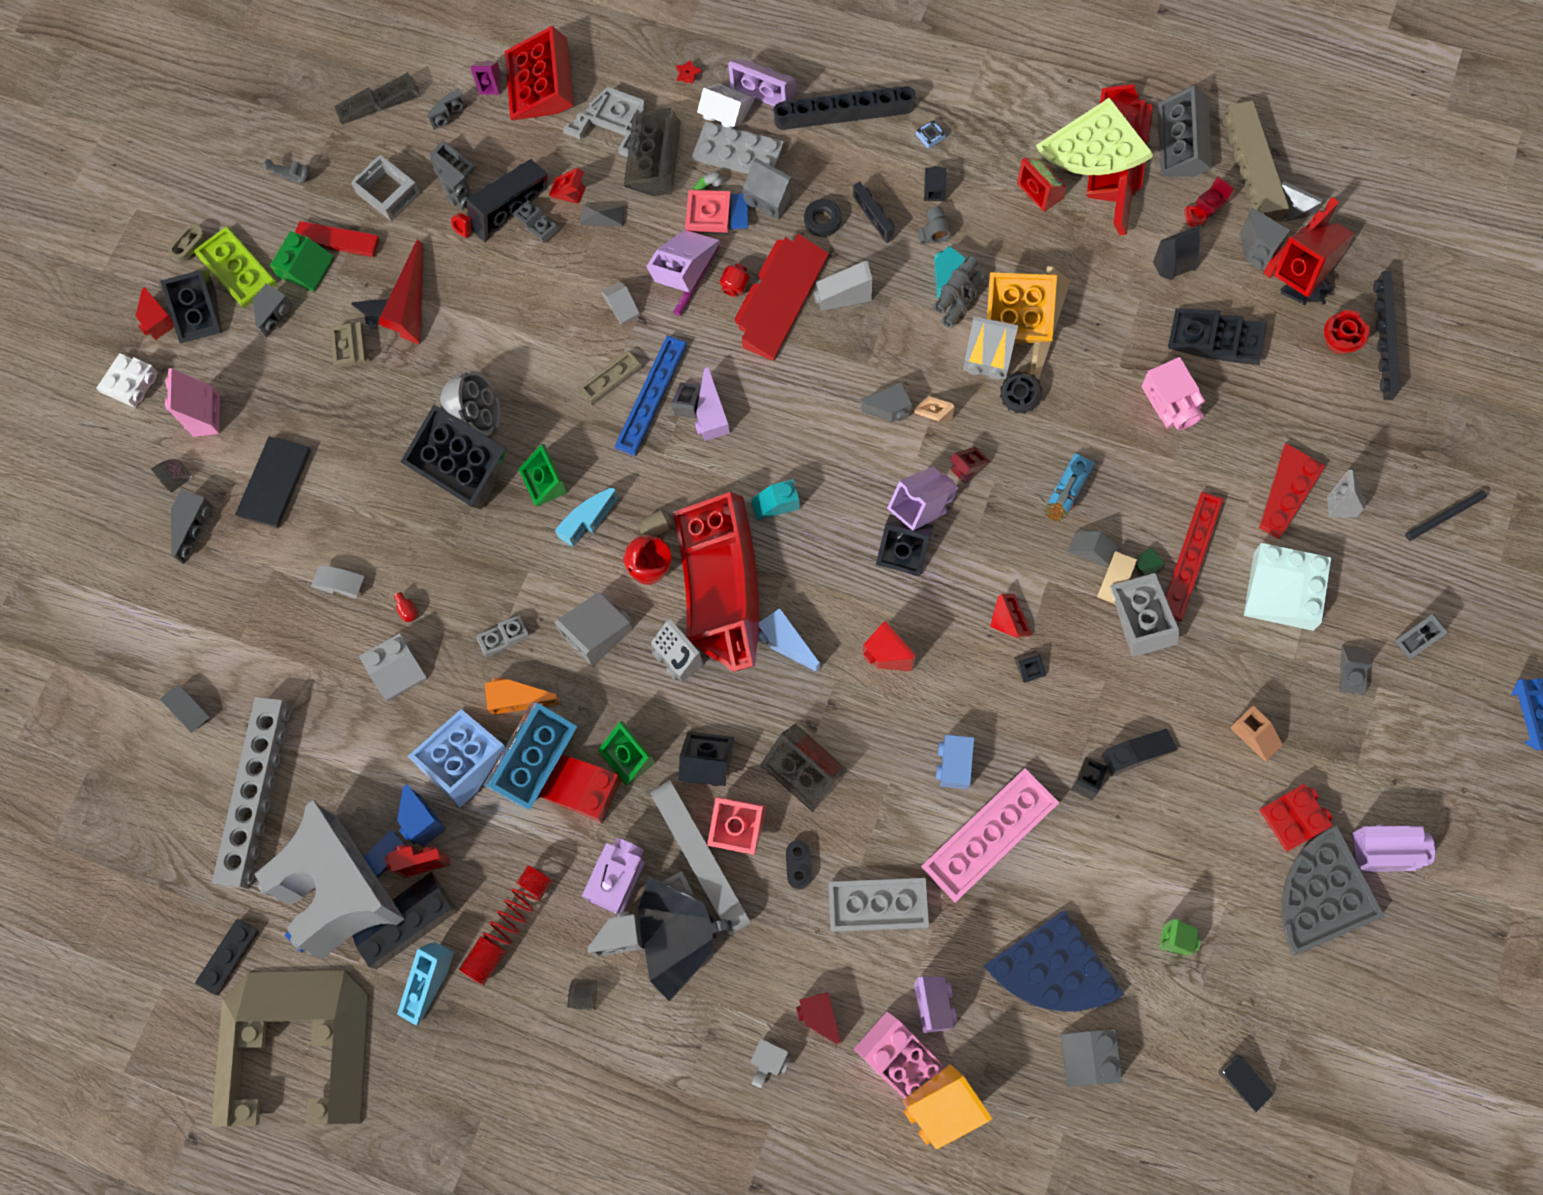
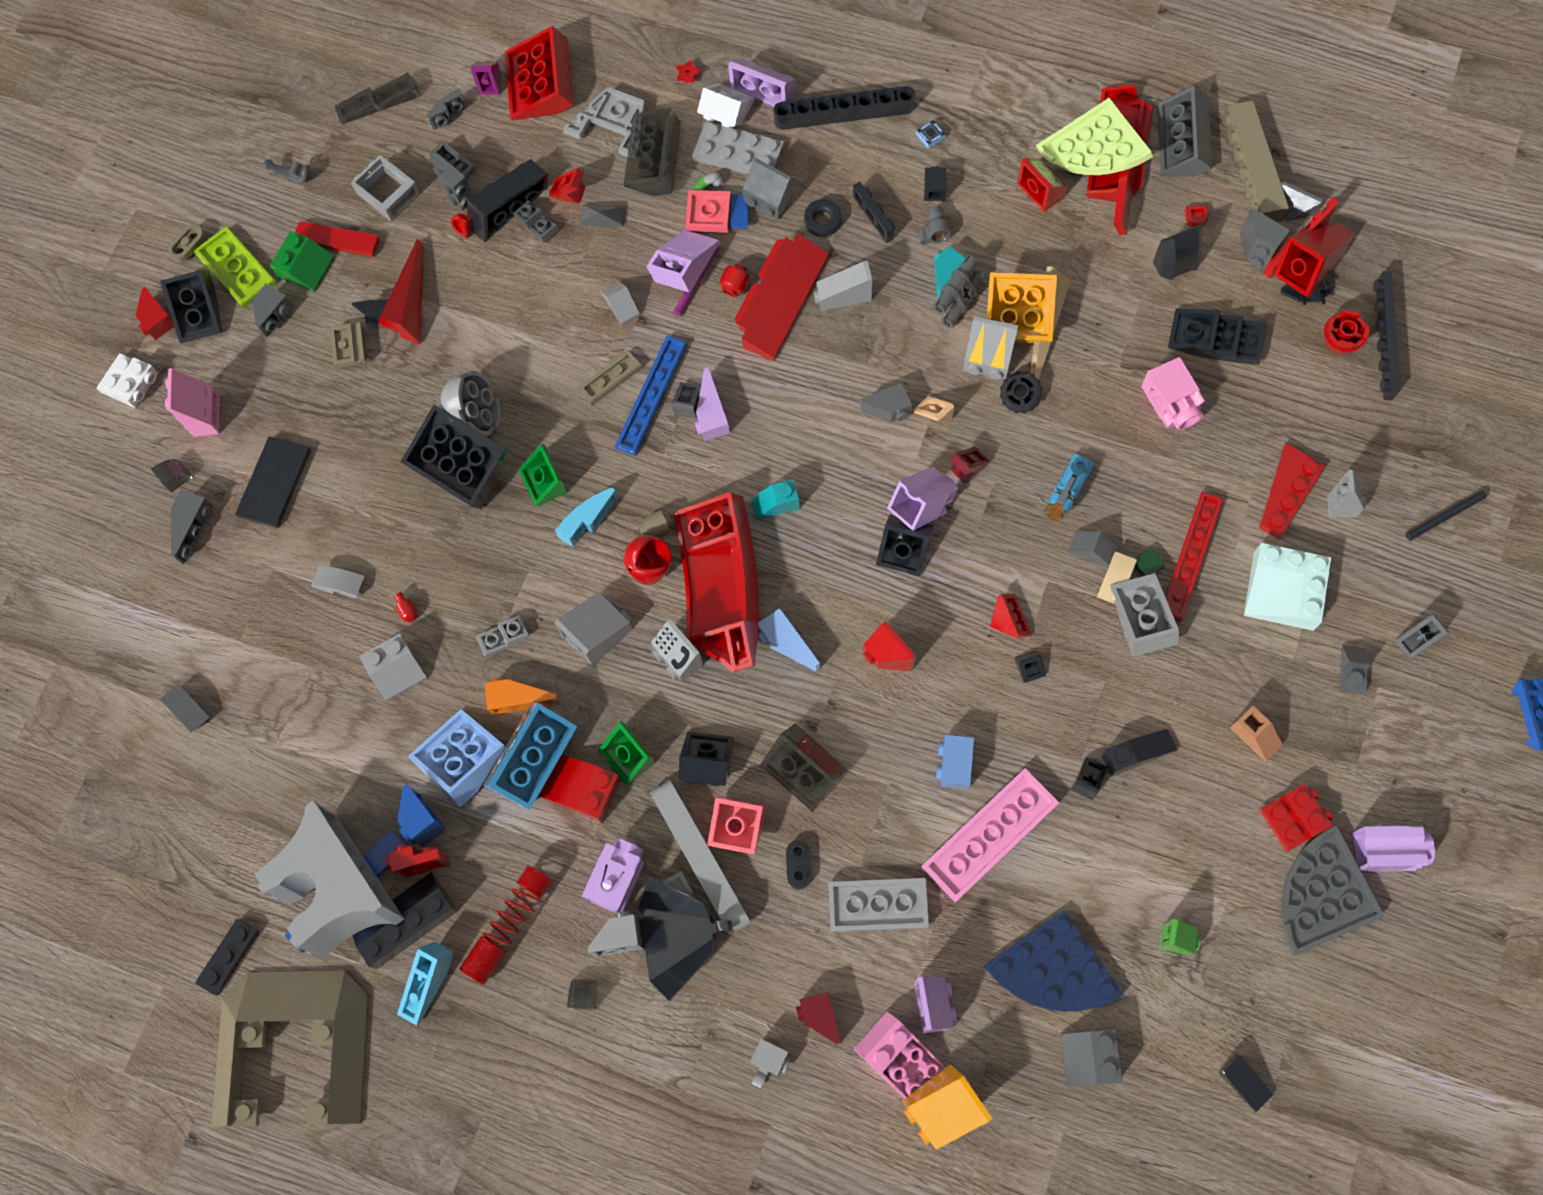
(241, 802): light grey brick -> none
(1216, 196): dark red slope -> none

